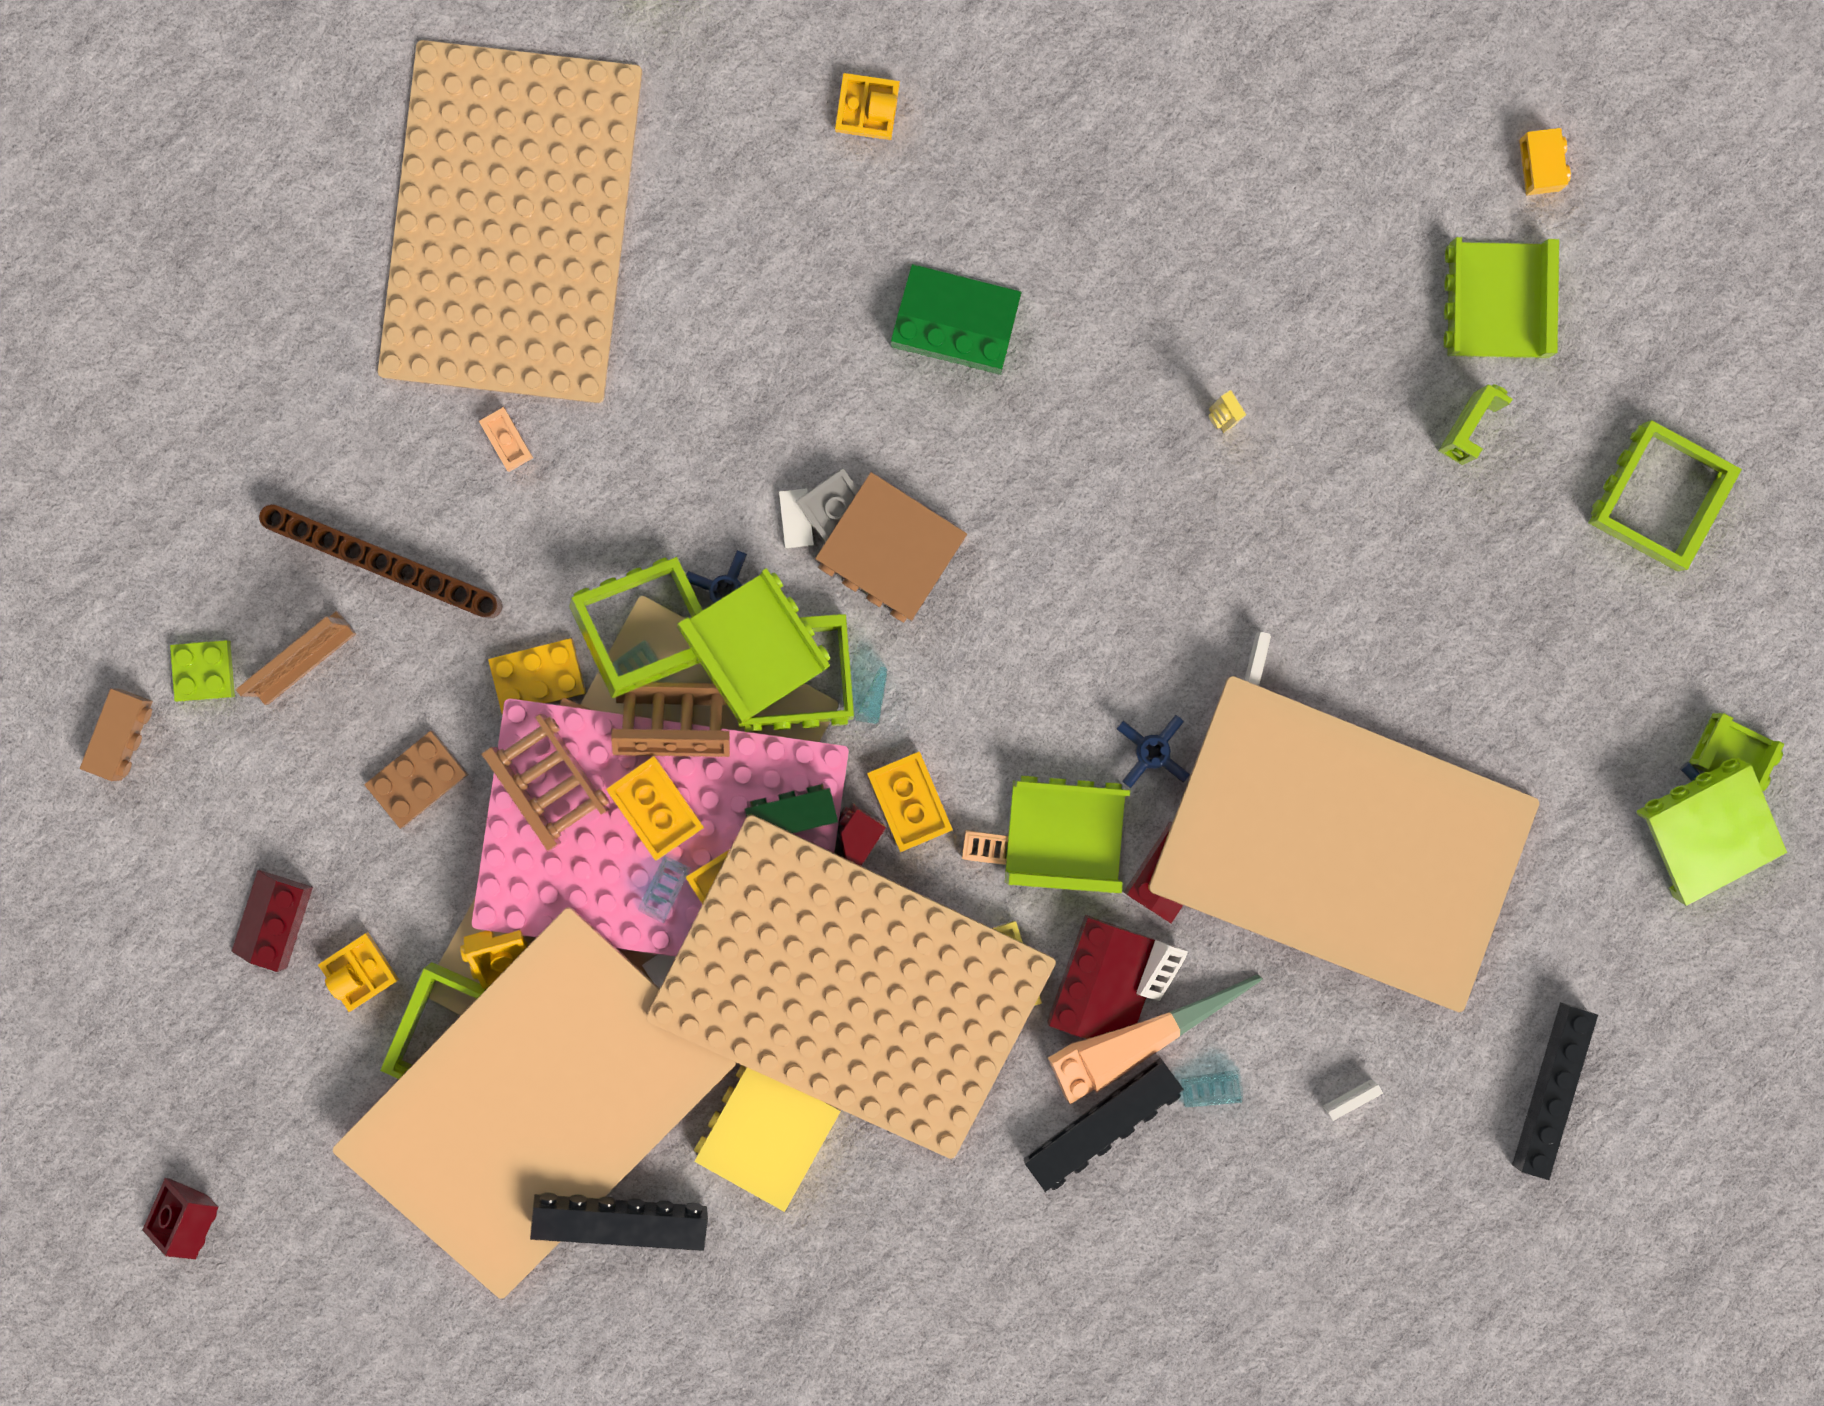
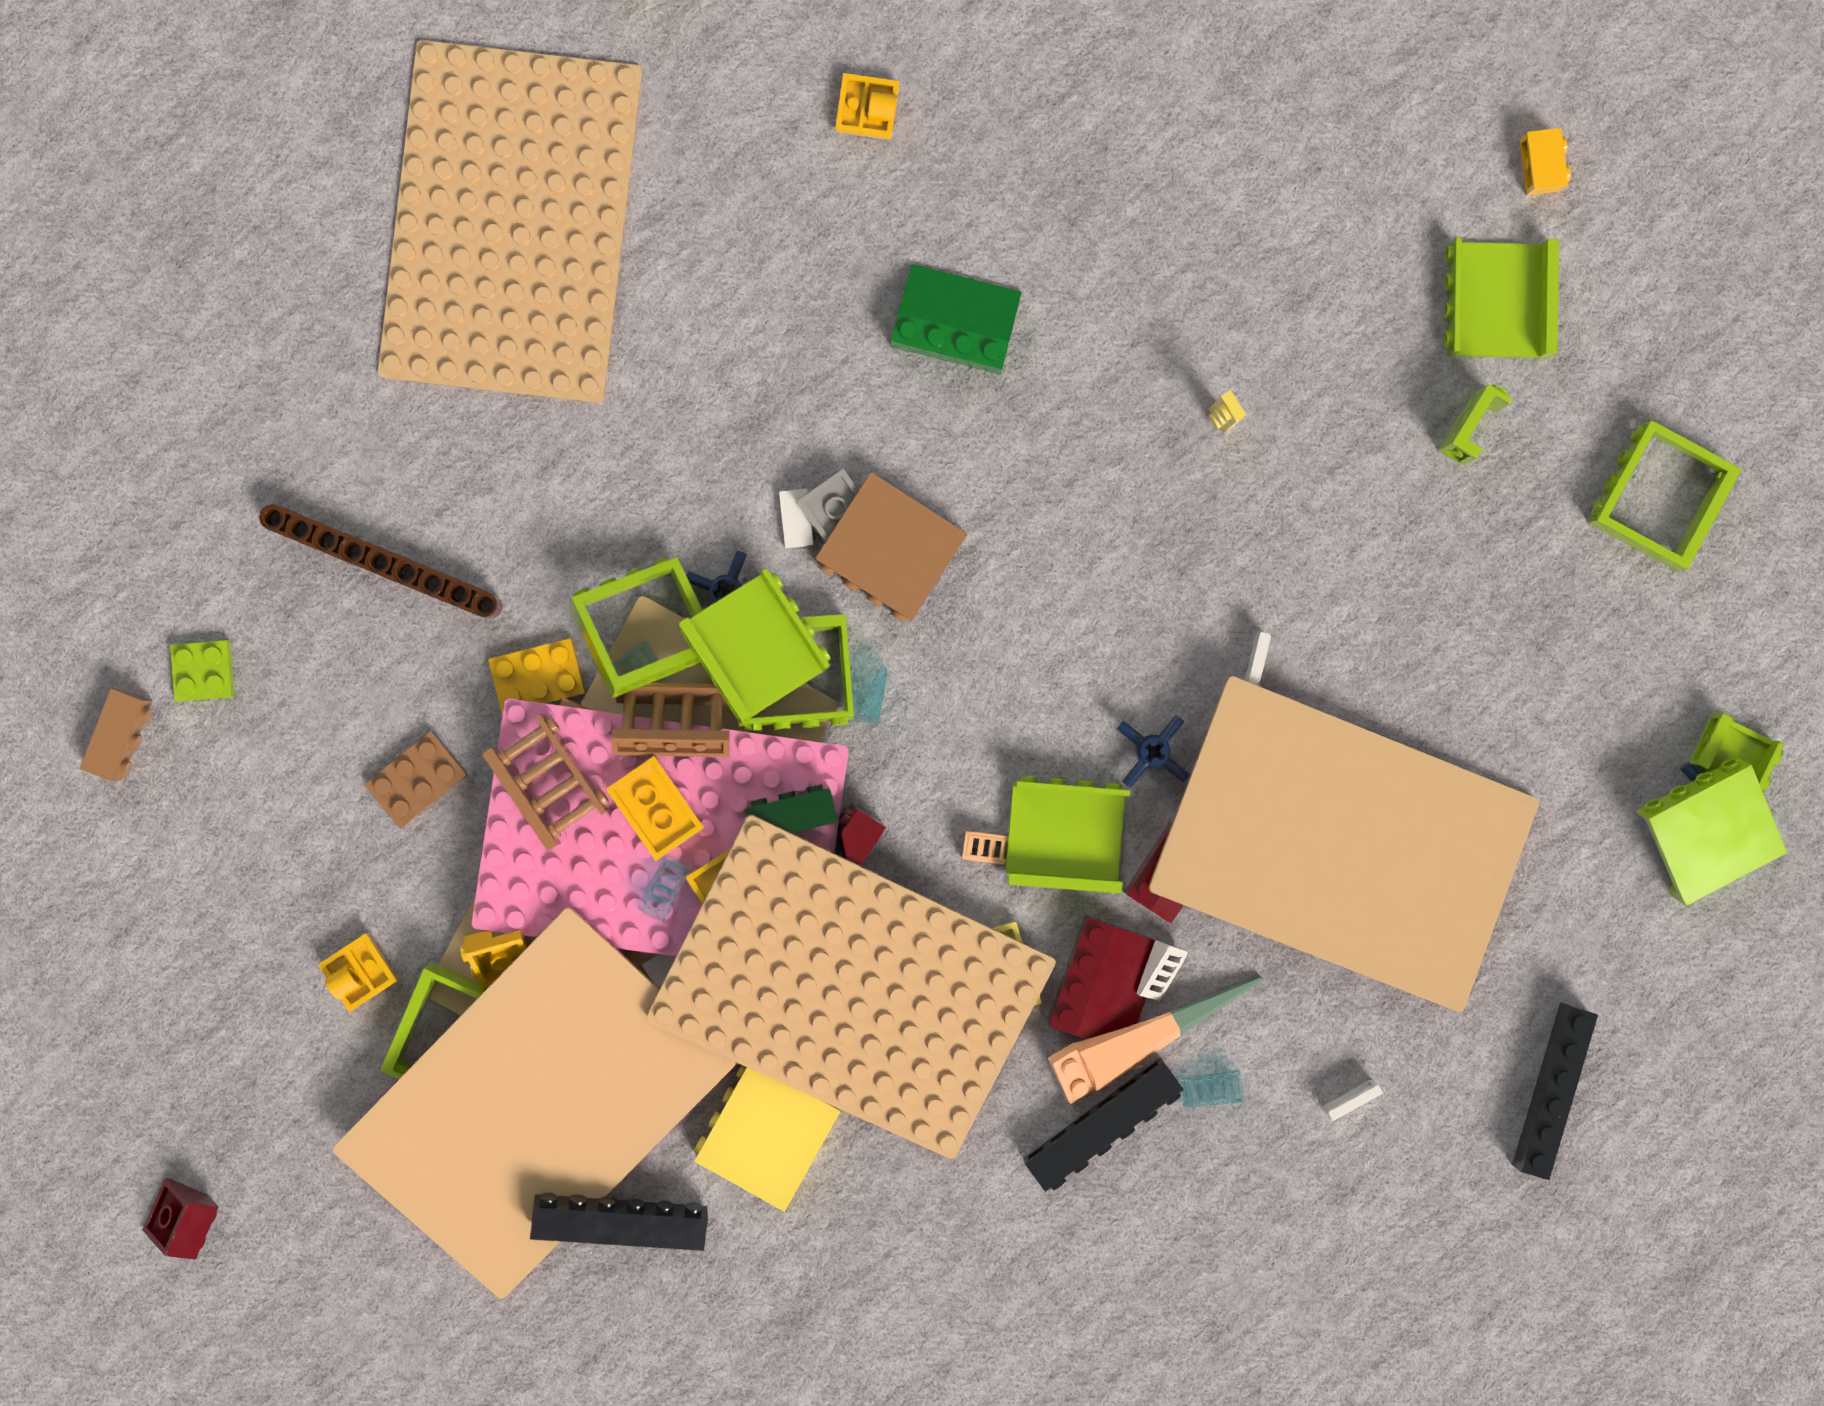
(271, 921): dark red slope -> none
(298, 659): medium nougat fence -> none
(506, 439): light nougat plate -> none
(910, 801): yellow plate -> none

